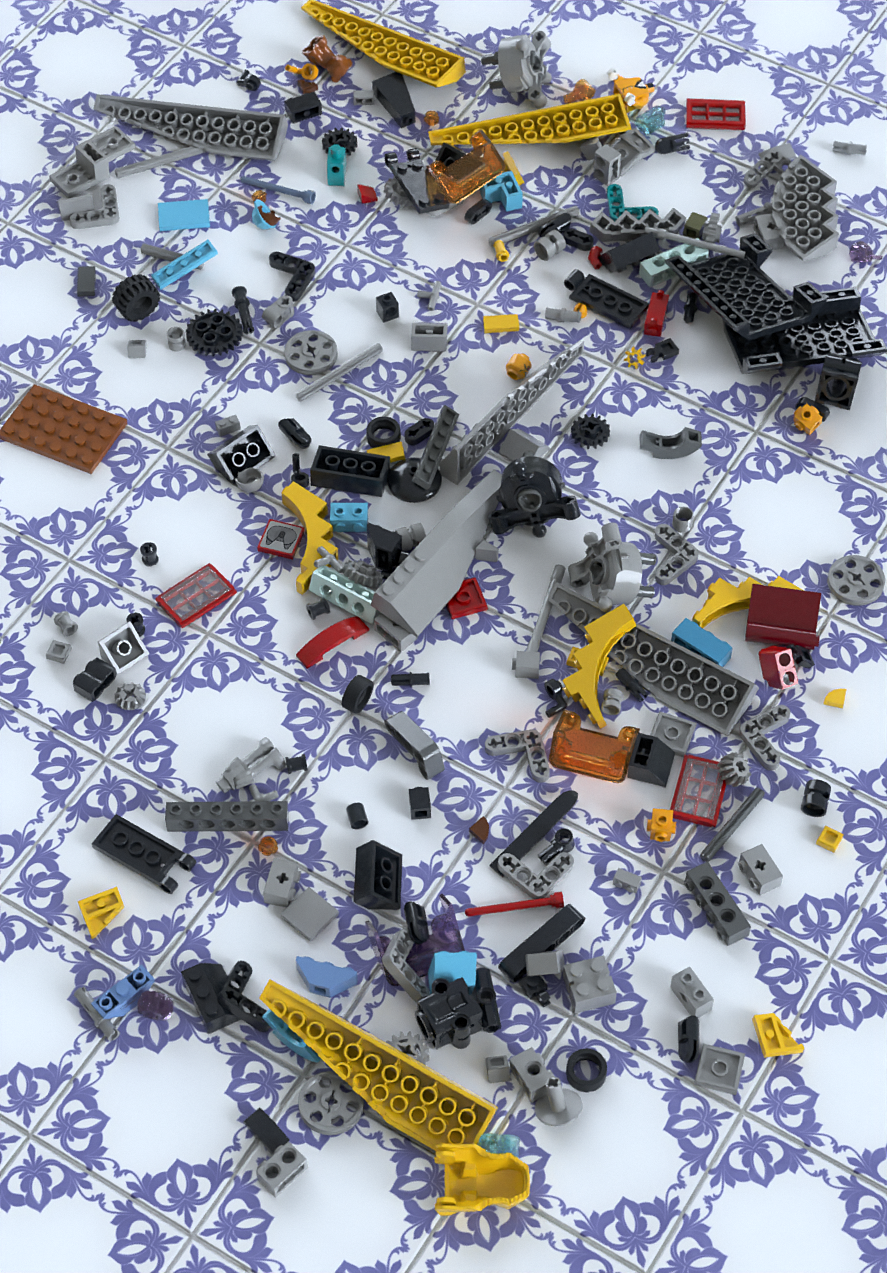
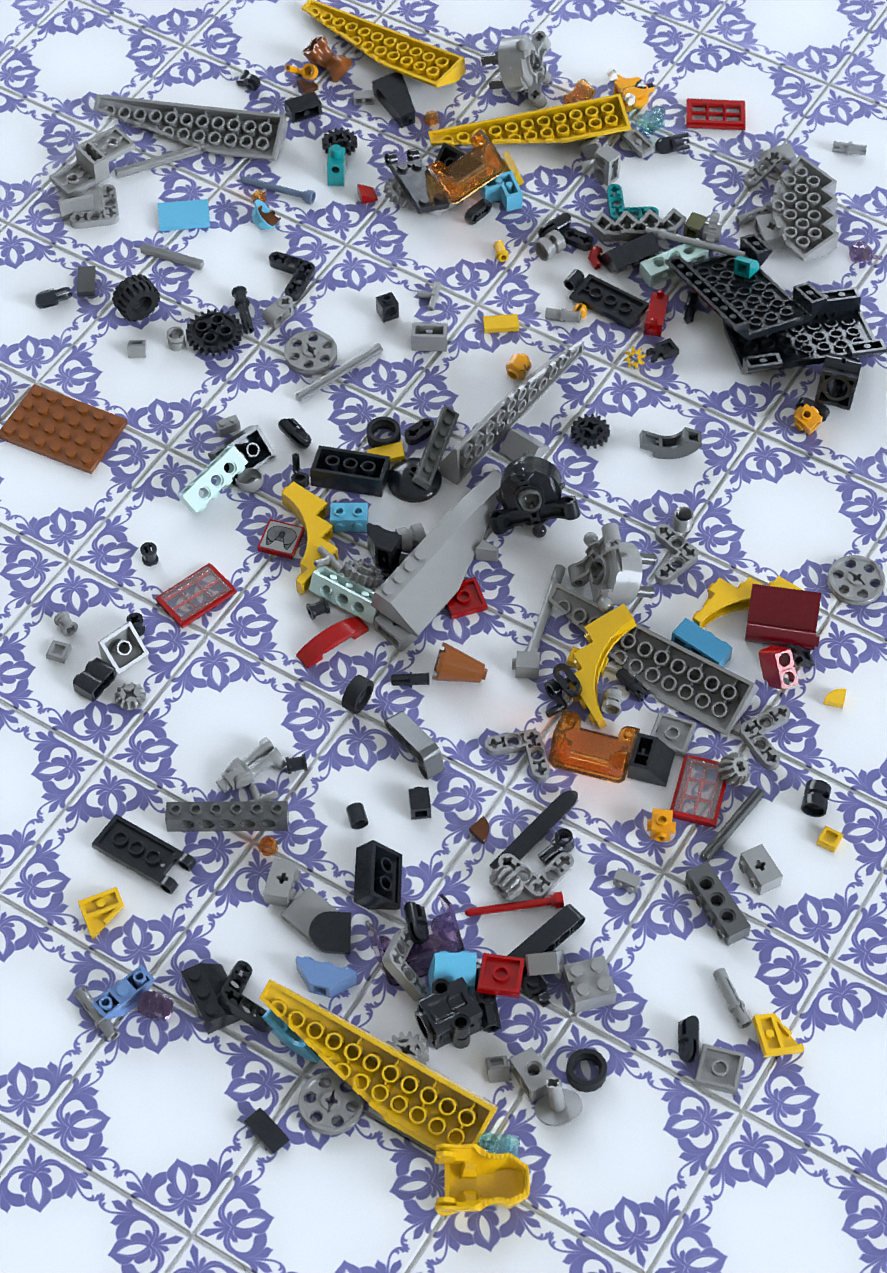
(49, 297): none -> black arm
(184, 264): medium azure tile -> none
(189, 494): none -> light aqua brick
(286, 1171): light grey brick -> none
(331, 932): none -> black tile
(458, 666): none -> dark orange cone
(500, 975): none -> red tile
(506, 882): none -> light grey gear
(531, 227): light grey axle -> none
(570, 678): none -> black beam
(629, 153): light grey tile -> none
(691, 992): light grey brick -> none
(736, 1005): none -> light grey pin
(745, 266): none -> teal brick

